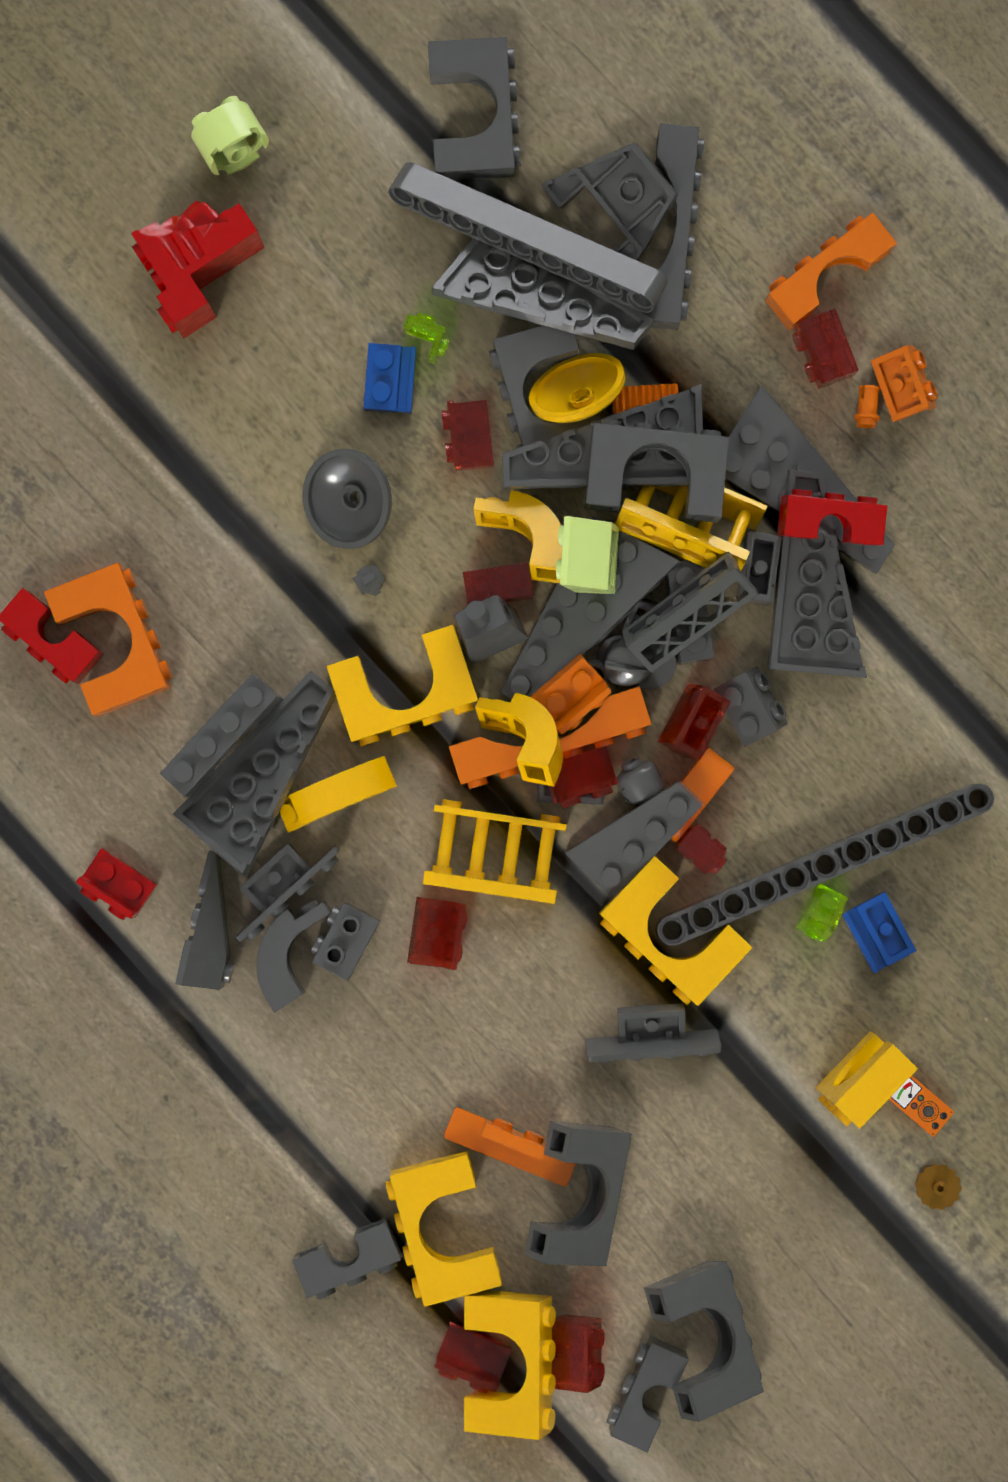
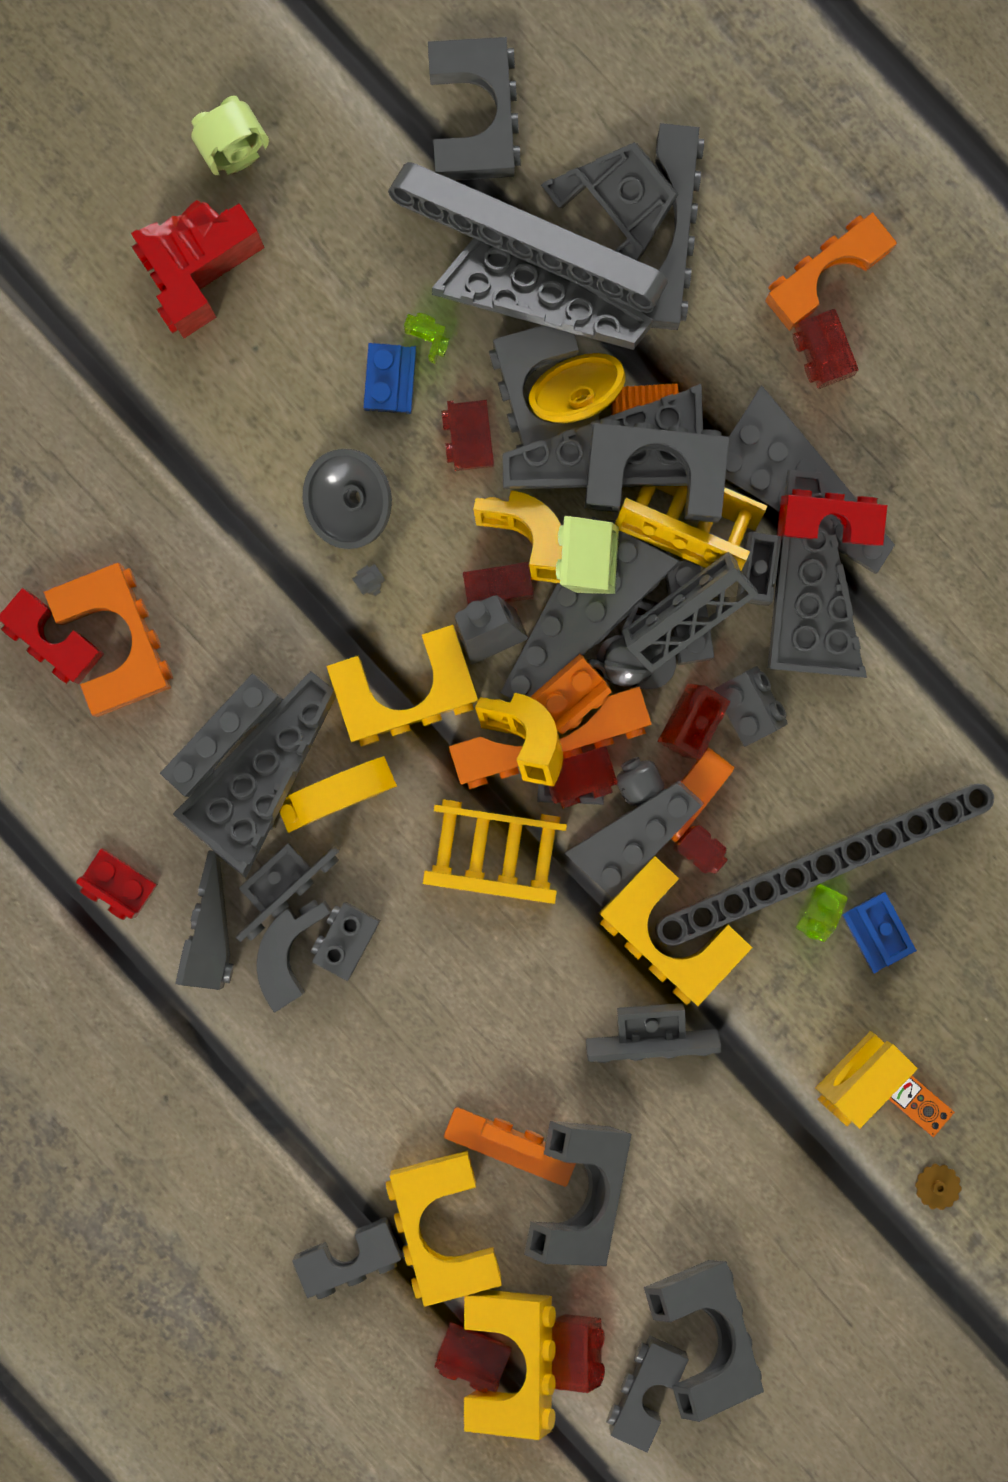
(437, 933): clear red bracket -> none
(867, 406): orange pin -> none
(904, 382): orange bracket -> none

